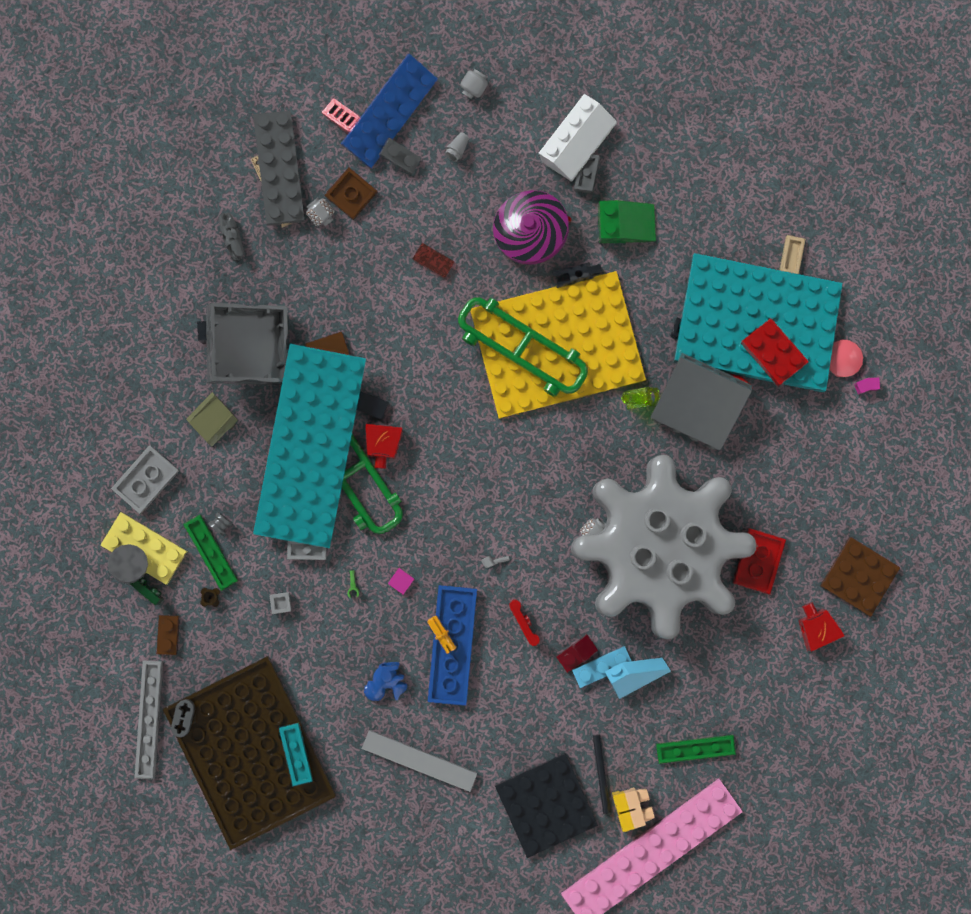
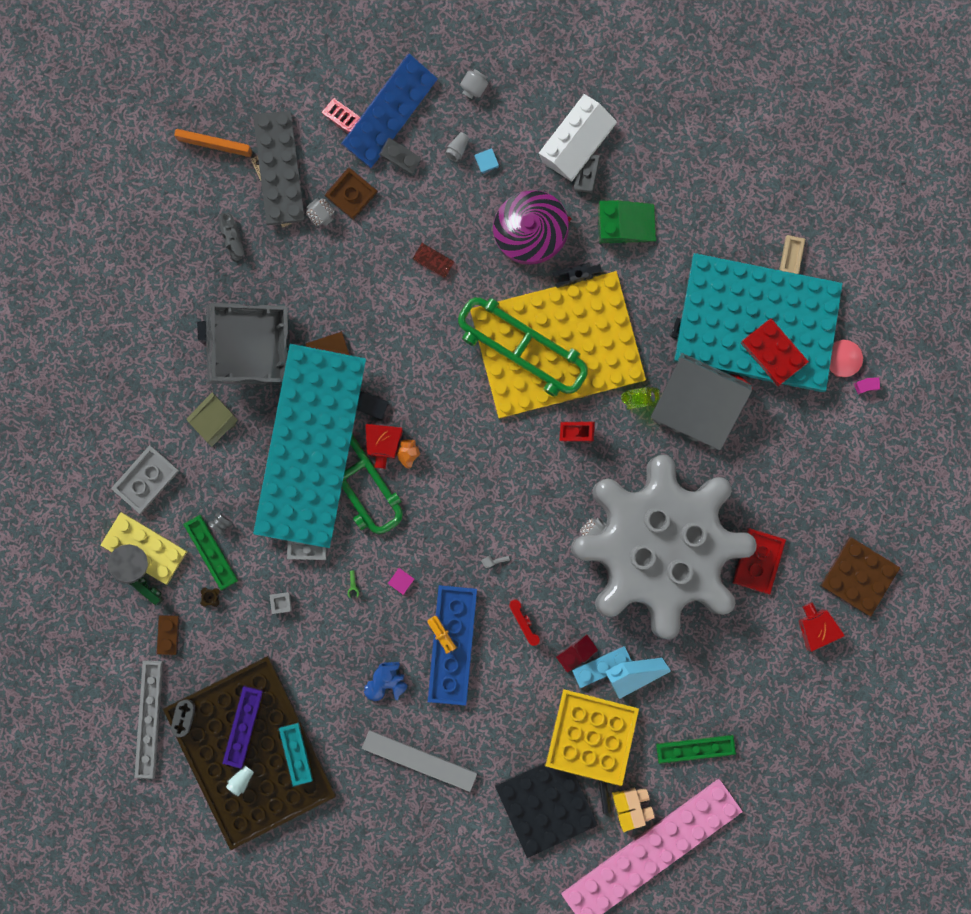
(213, 142): none -> orange tile
(239, 781): none -> light aqua cone
(242, 727): none -> dark purple plate
(408, 452): none -> orange rock
(486, 161): none -> medium azure tile
(577, 432): none -> red slope
(592, 737): none -> yellow plate

